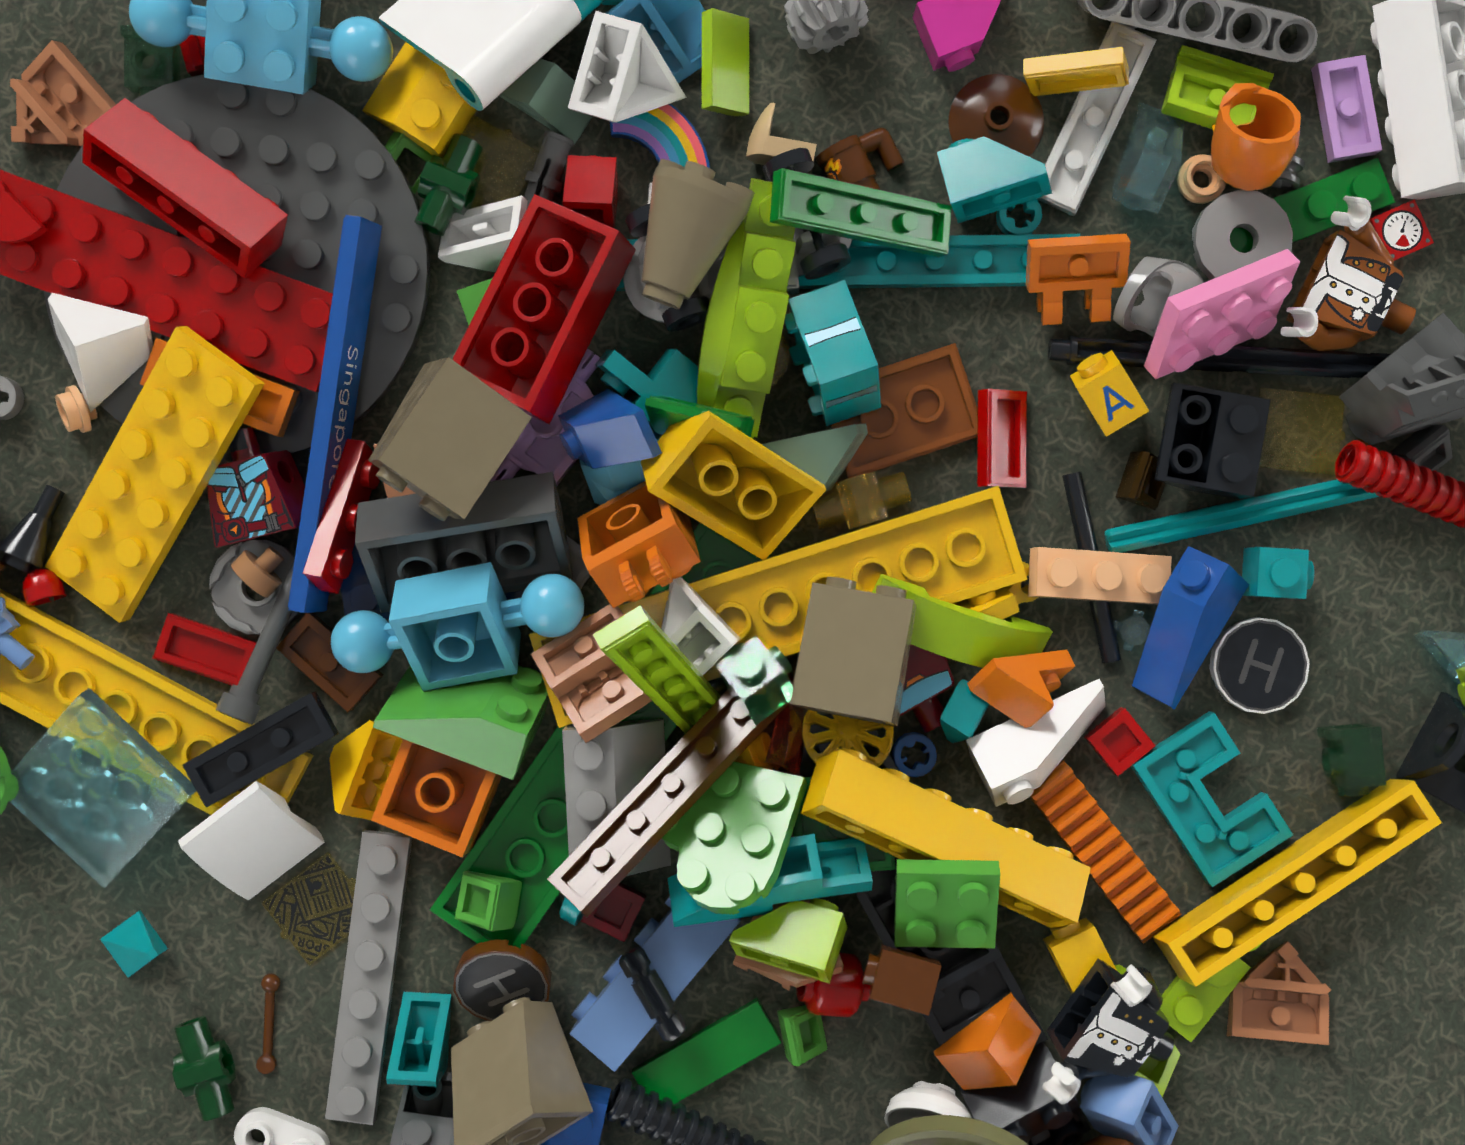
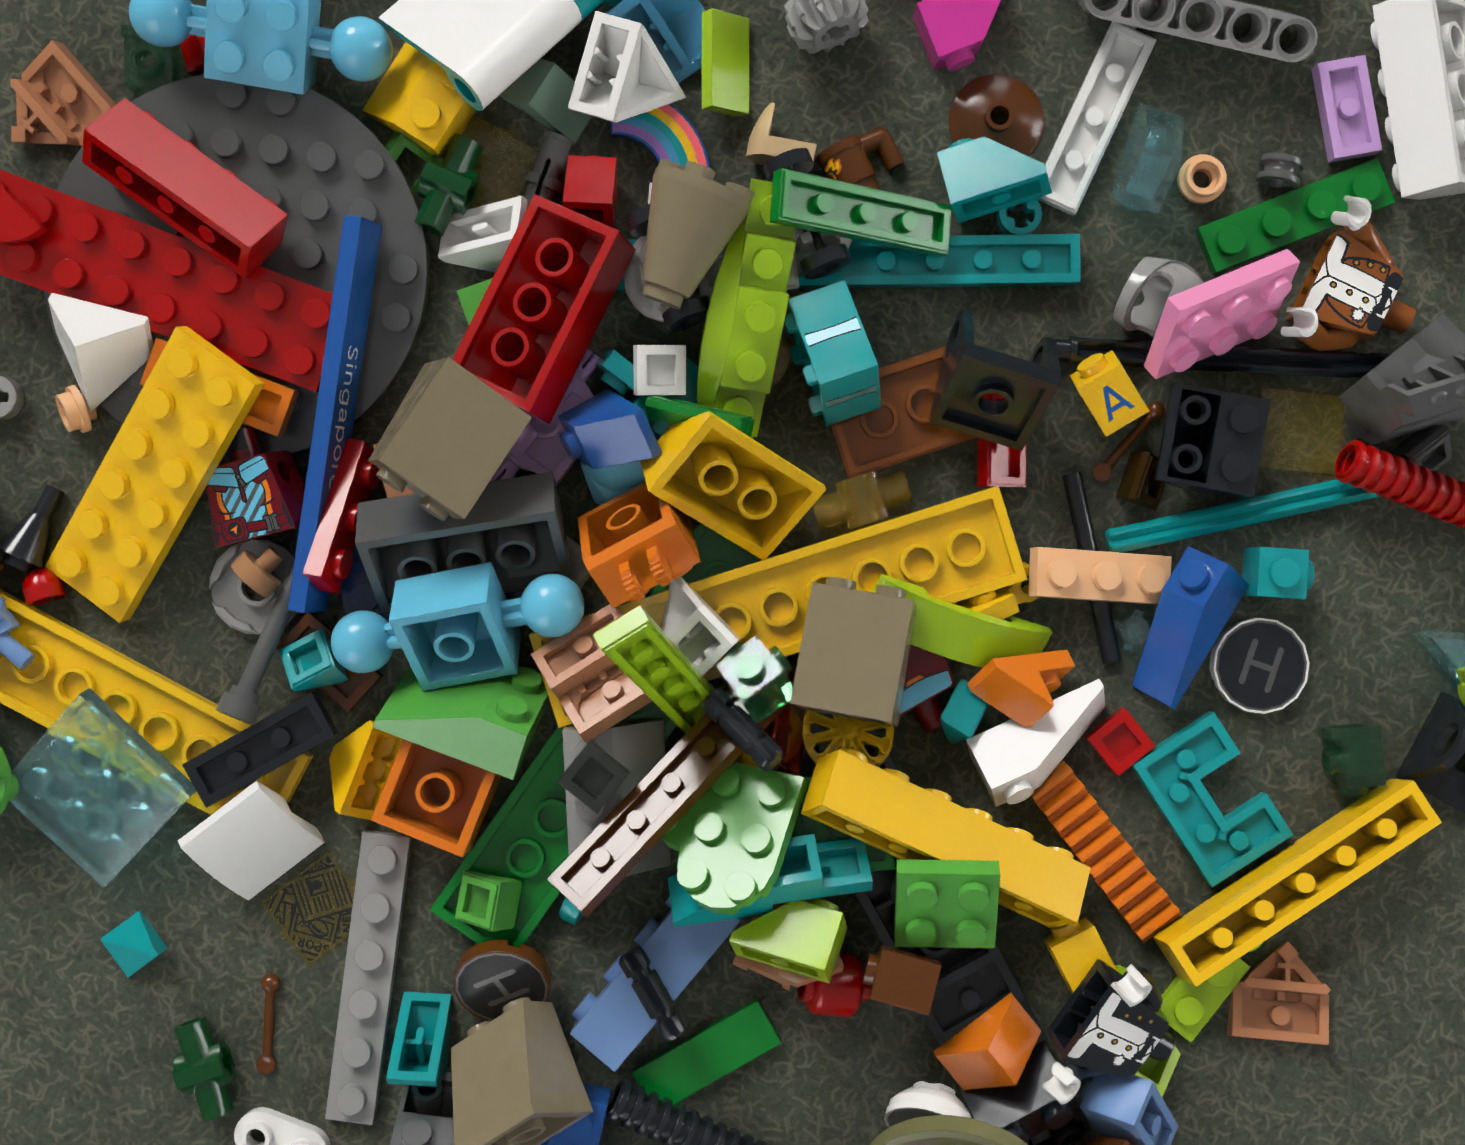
(203, 649): red tile -> none
(311, 662): none -> teal slope
(593, 776): none -> pearl dark grey plate
(617, 912): dark red plate -> none
(659, 369): none -> white tile
(743, 730): none -> black axle
(801, 1034): bright green slope -> none
(822, 453): sand green slope -> none
(918, 768): blue bush -> none
(973, 371): none -> black hose
(1076, 71): yellow tile -> none
(1077, 264): orange plate -> none
(1103, 471): none -> reddish brown hinge
(1202, 81): lime plate -> none
(1244, 210): light grey tile -> none
(1258, 151): orange piece -> none
(1402, 230): tile -> none

